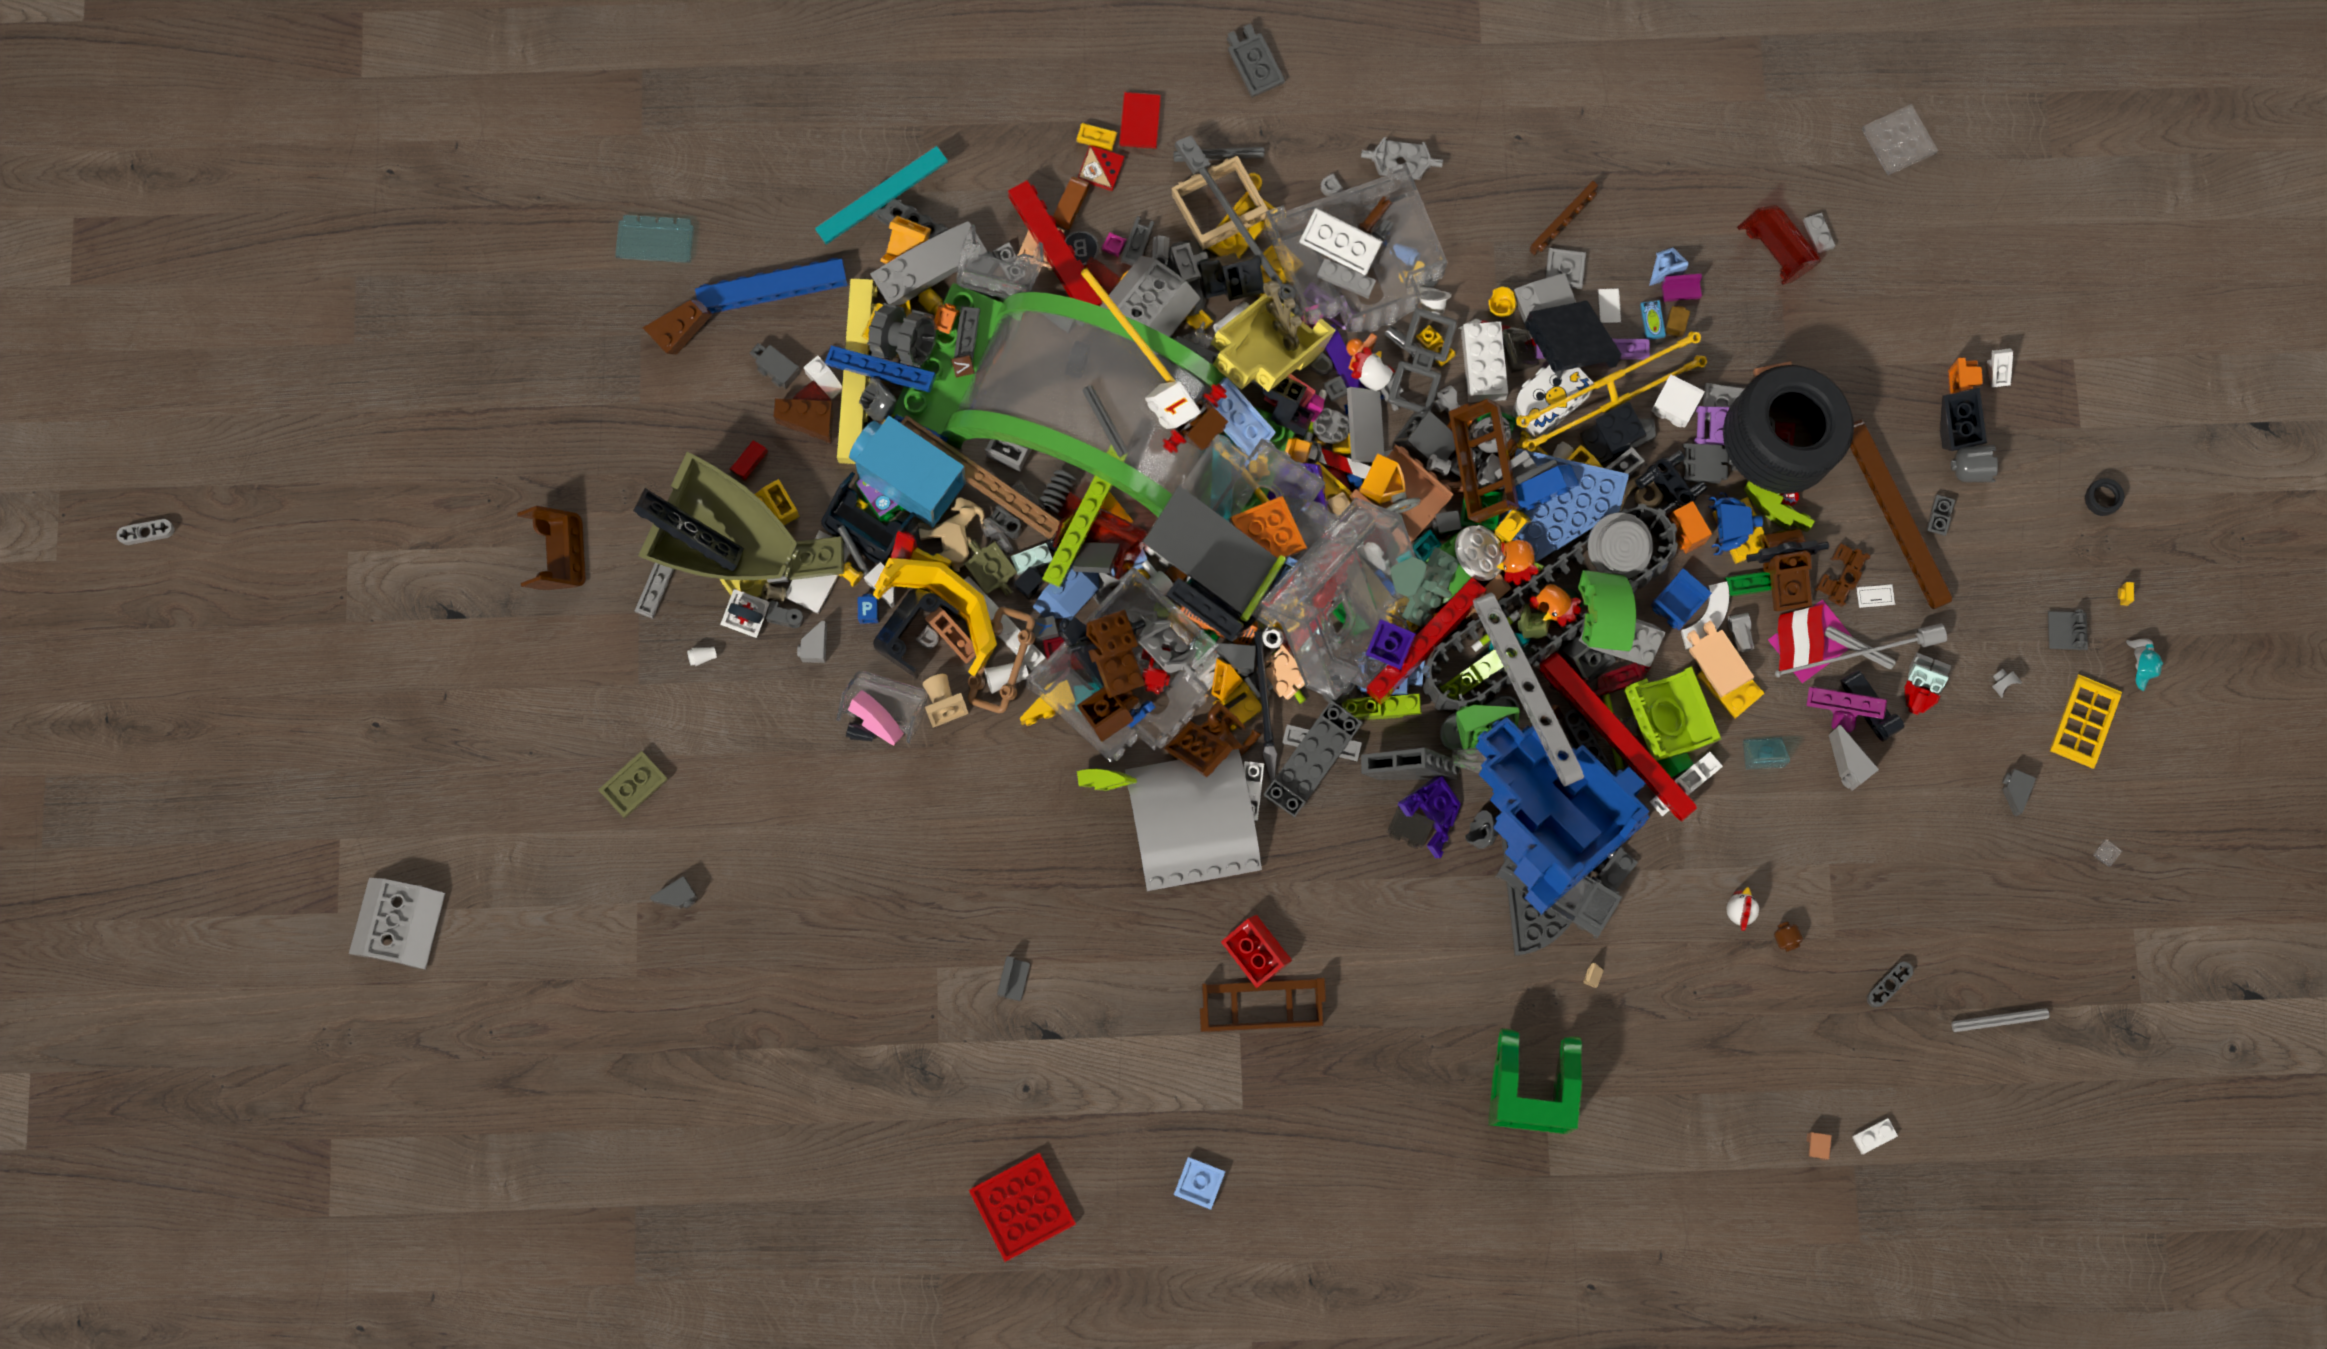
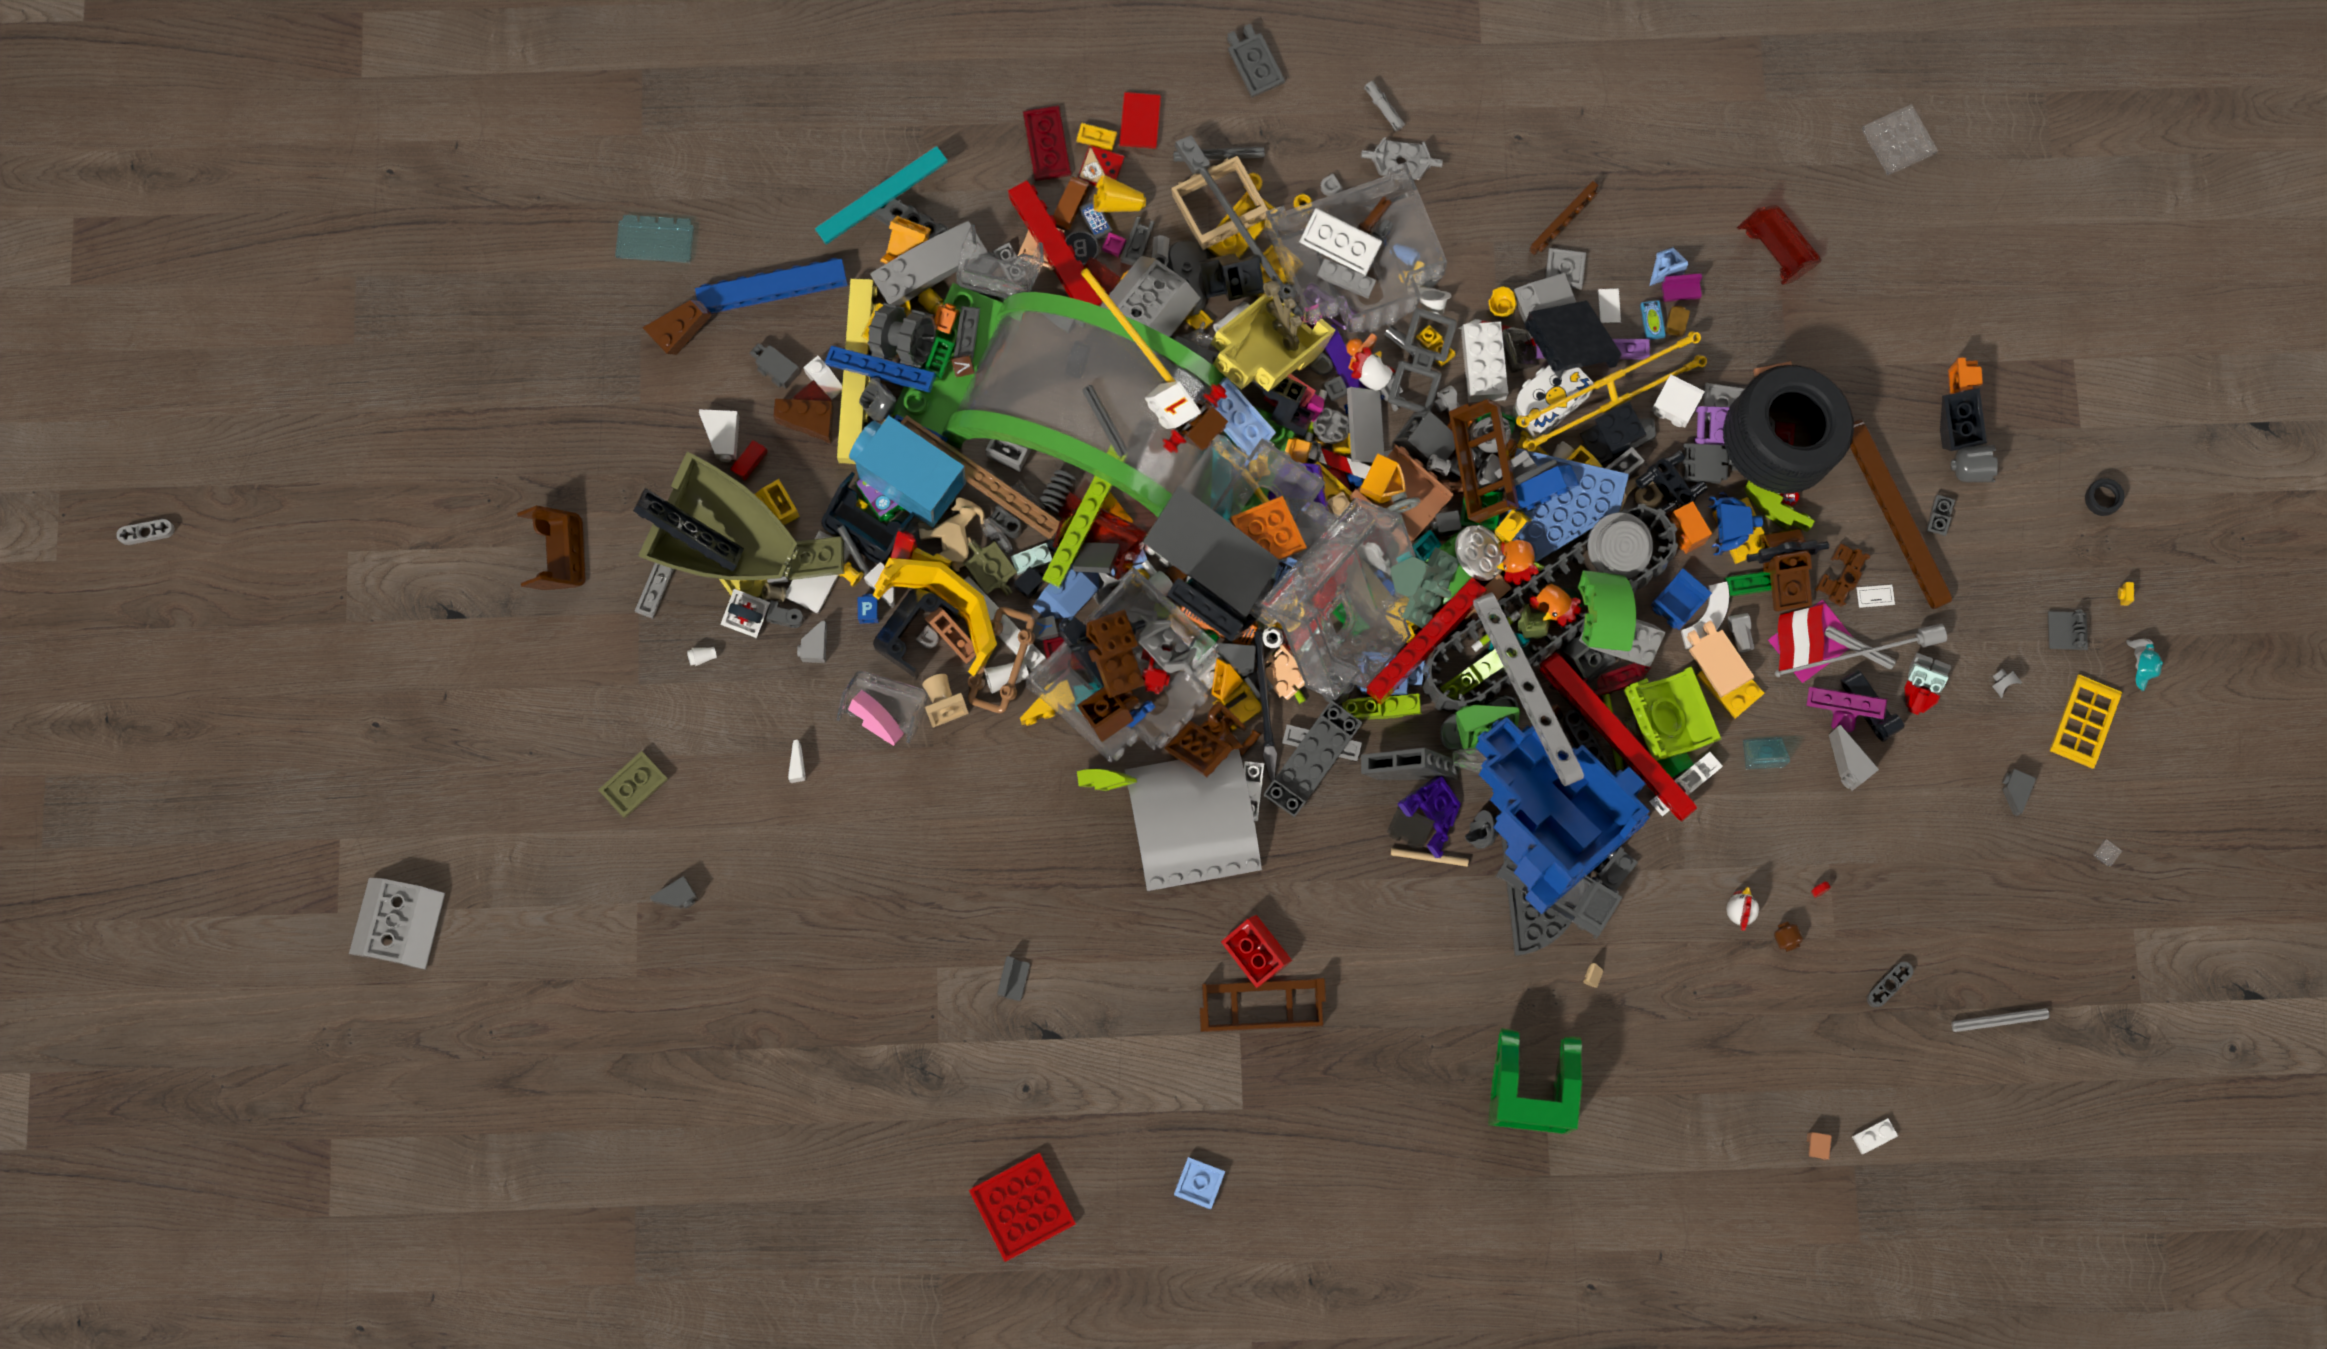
(722, 432): none -> white slope
(796, 769): none -> white slope
(857, 732): black cone -> none
(950, 345): none -> green slope
(1047, 143): none -> dark red tile
(1095, 220): none -> tile
(1117, 197): none -> yellow cone
(1187, 262): light grey plate -> none
(1263, 588): lime bar -> none
(1301, 198): none -> yellow plate
(1380, 100): none -> light grey pin
(1390, 644): dark purple slope -> none
(1429, 857): none -> tan bar
(1819, 233): light grey plate -> none
(1821, 889): none -> red tile
(2000, 367): white slope -> none

